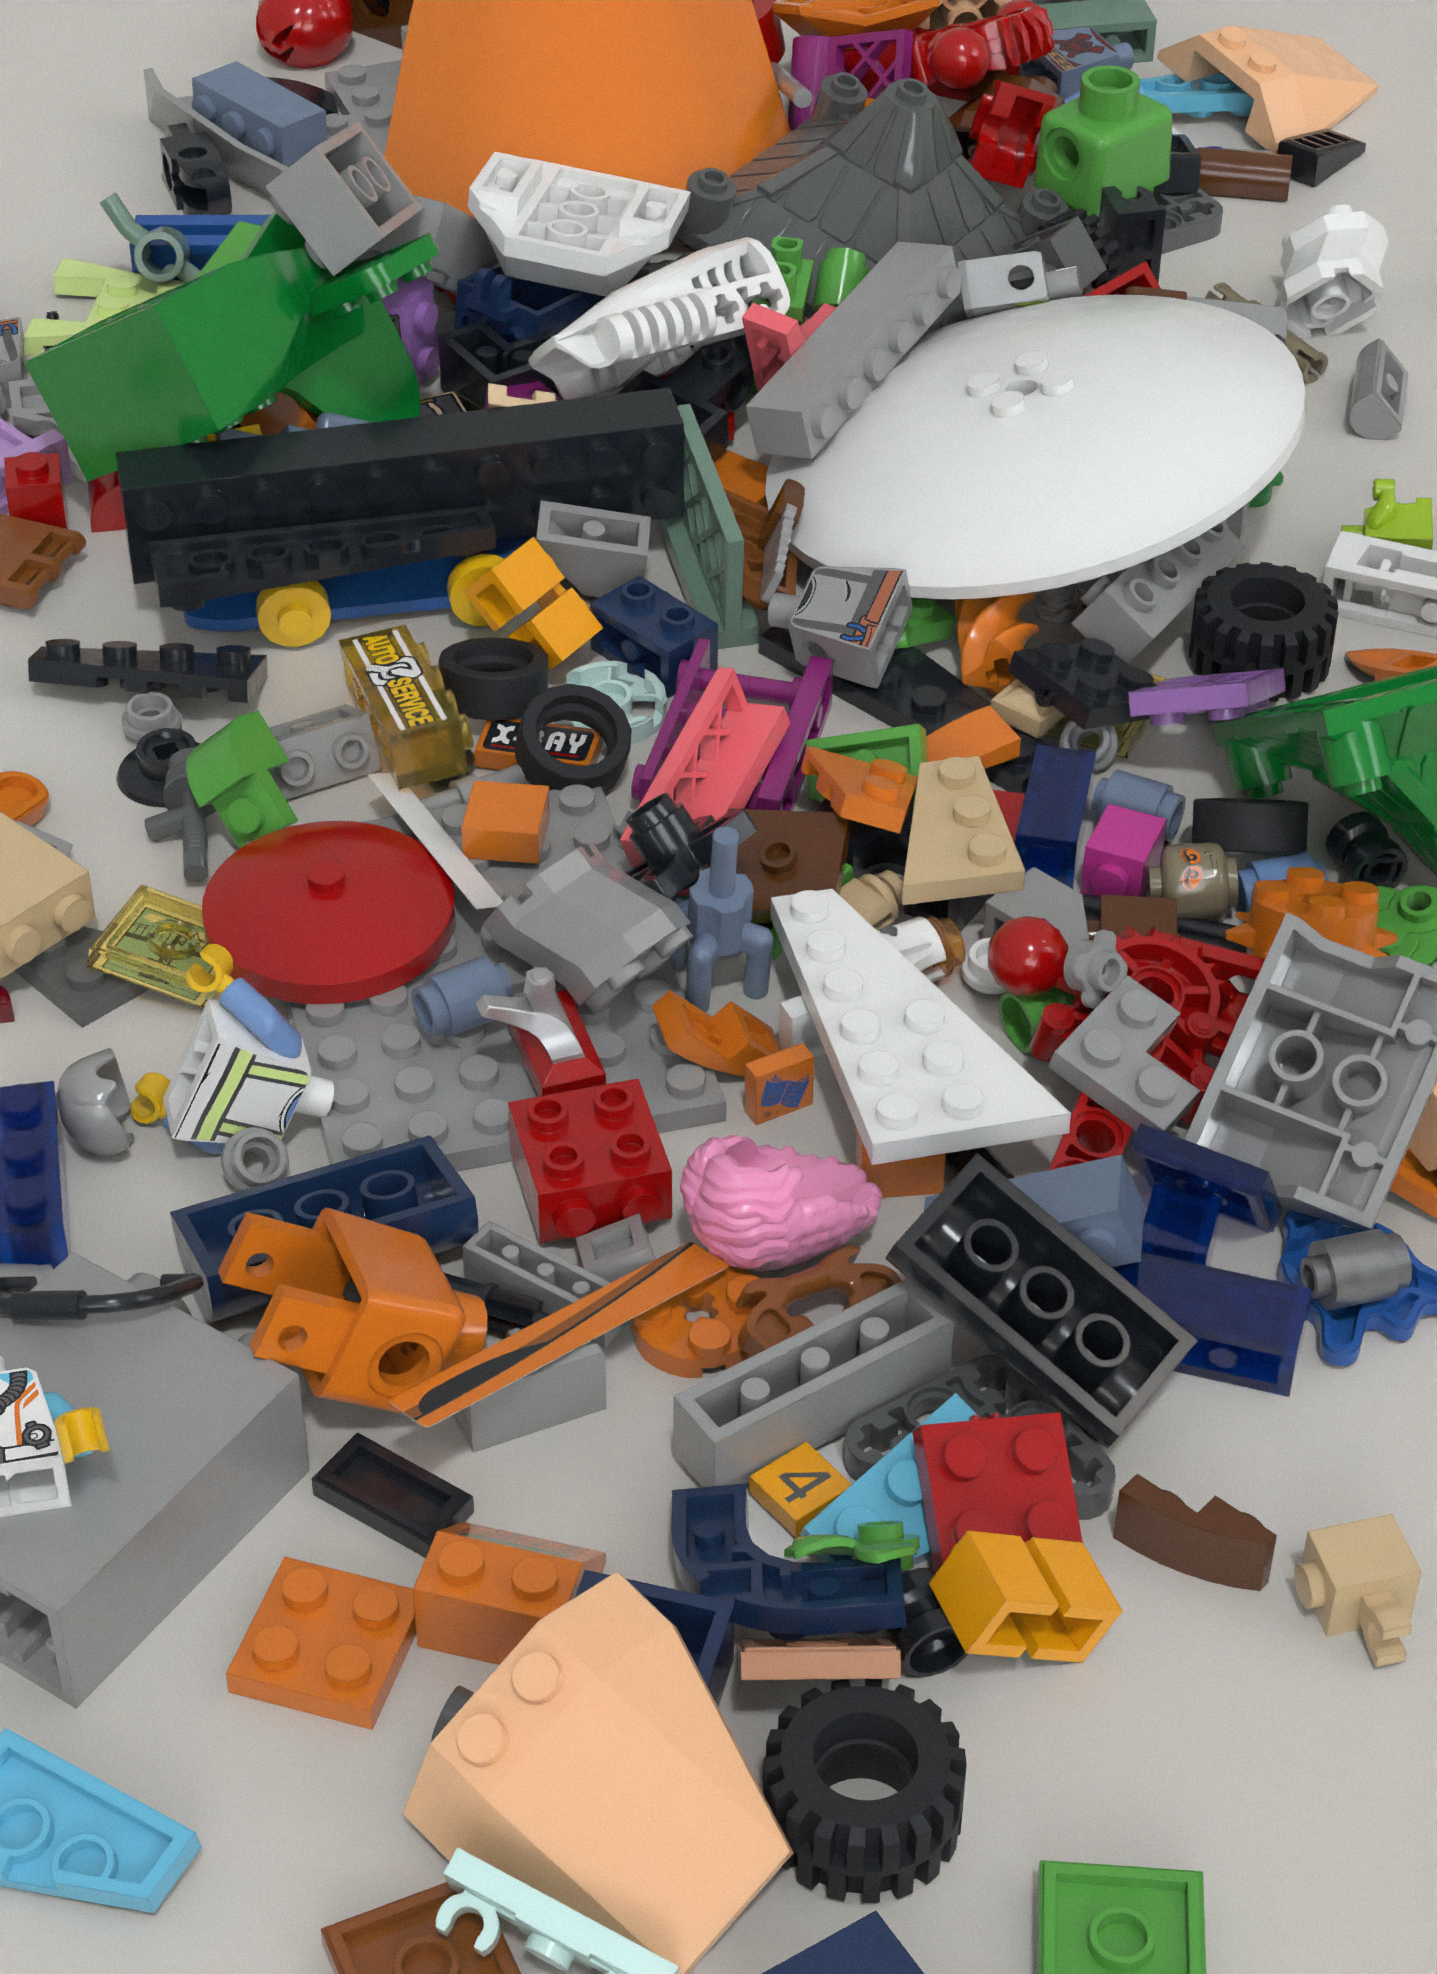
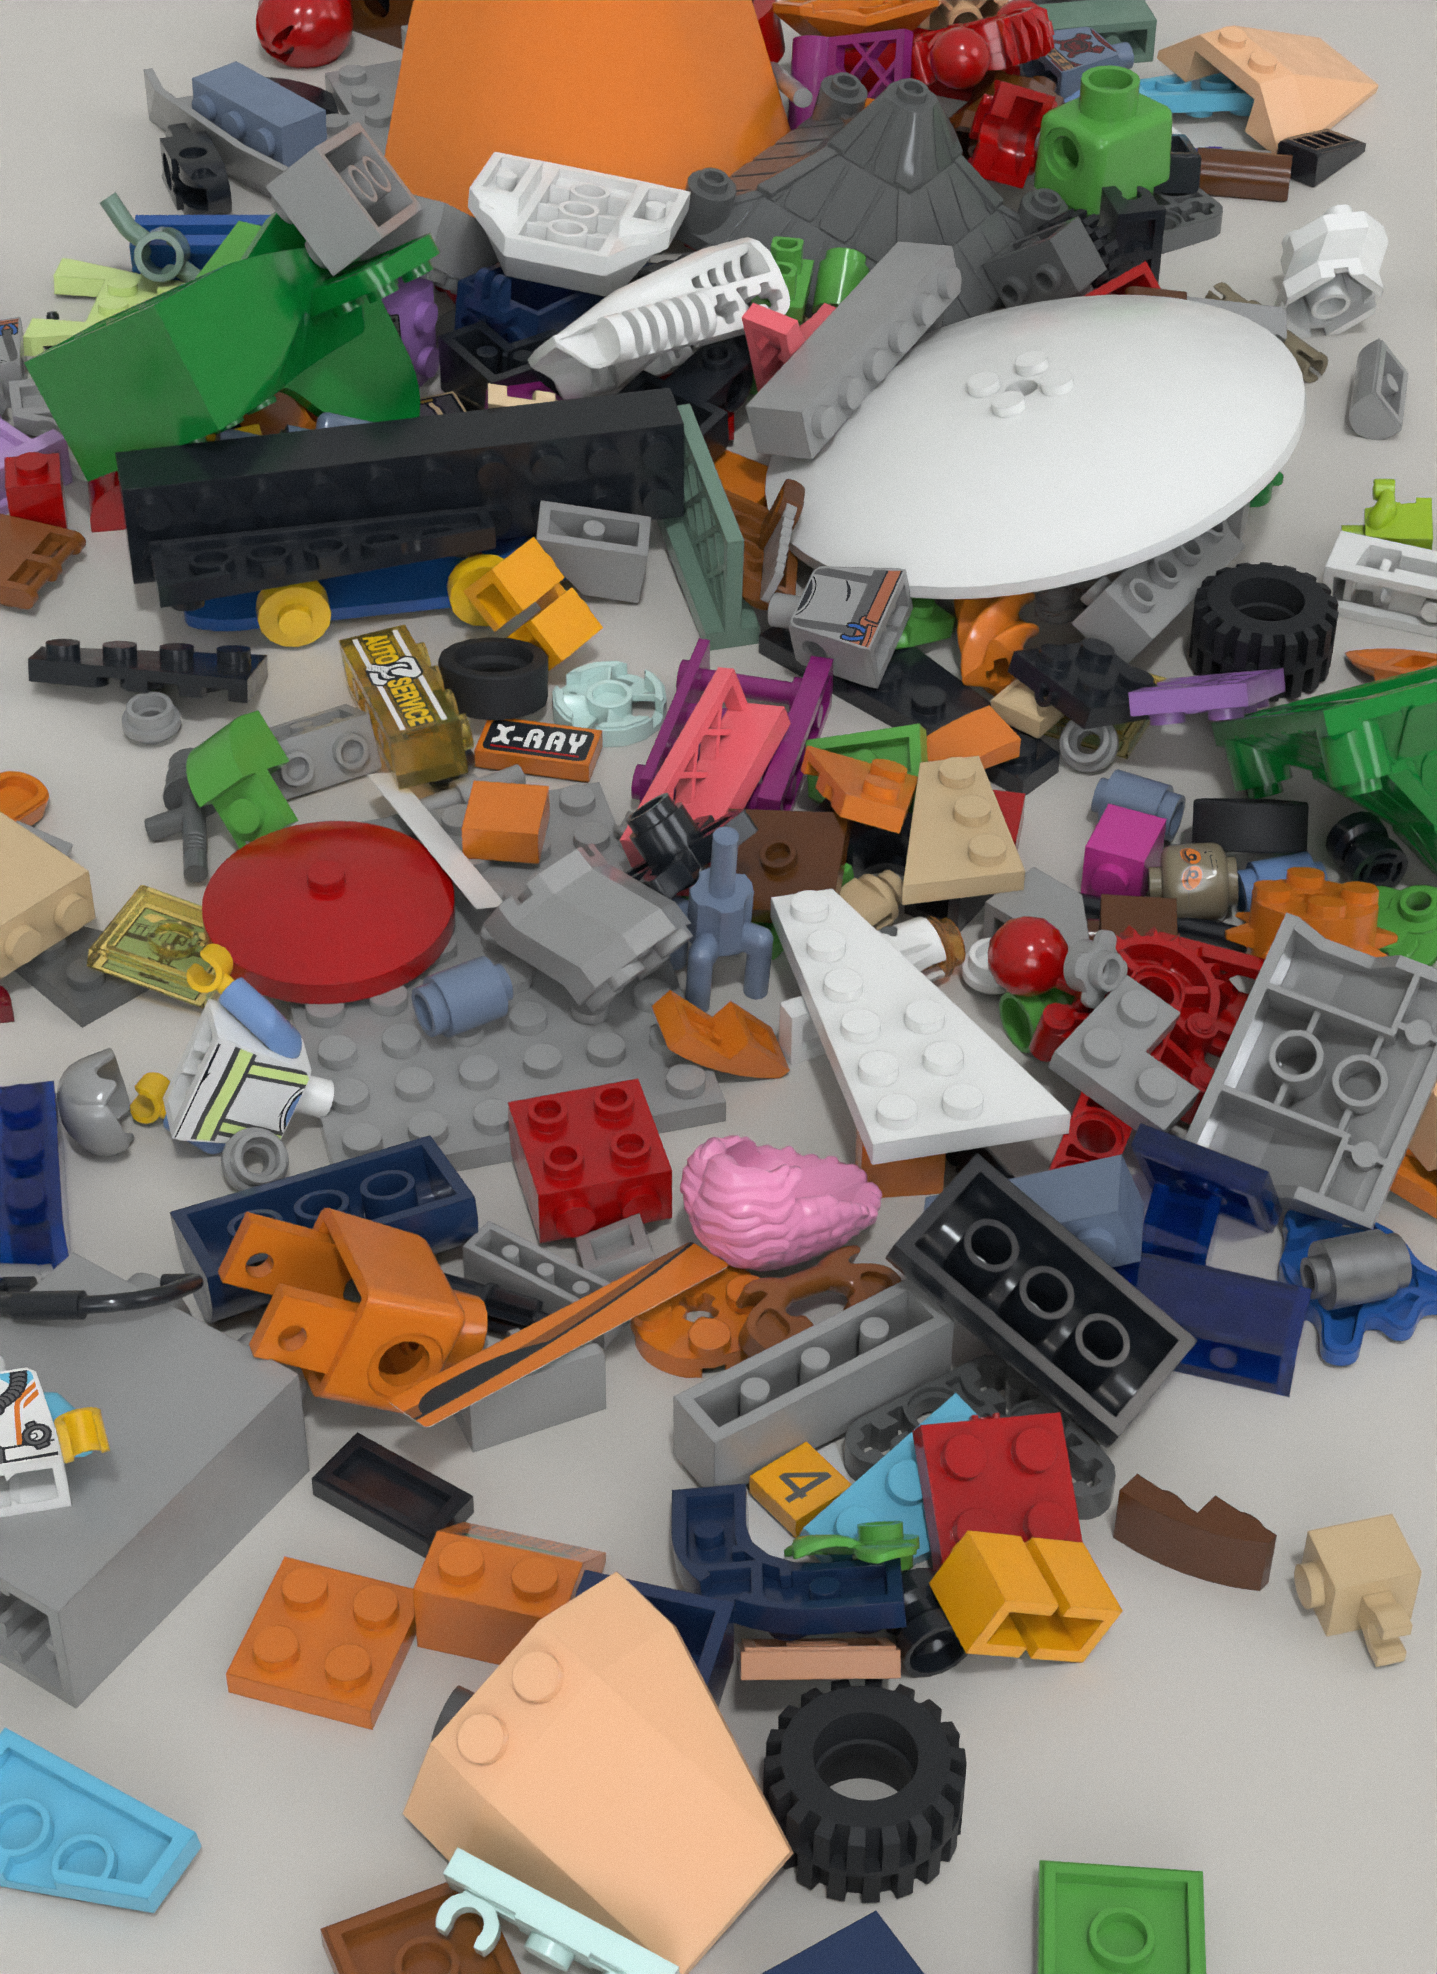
(145, 768): black piece -> none
(548, 1035): piece -> none
(579, 705): black tyre -> none
(650, 631): dark blue brick -> none
(779, 1083): orange tile -> none
(1013, 282): light grey torso -> none
(1056, 811): clear blue brick -> none

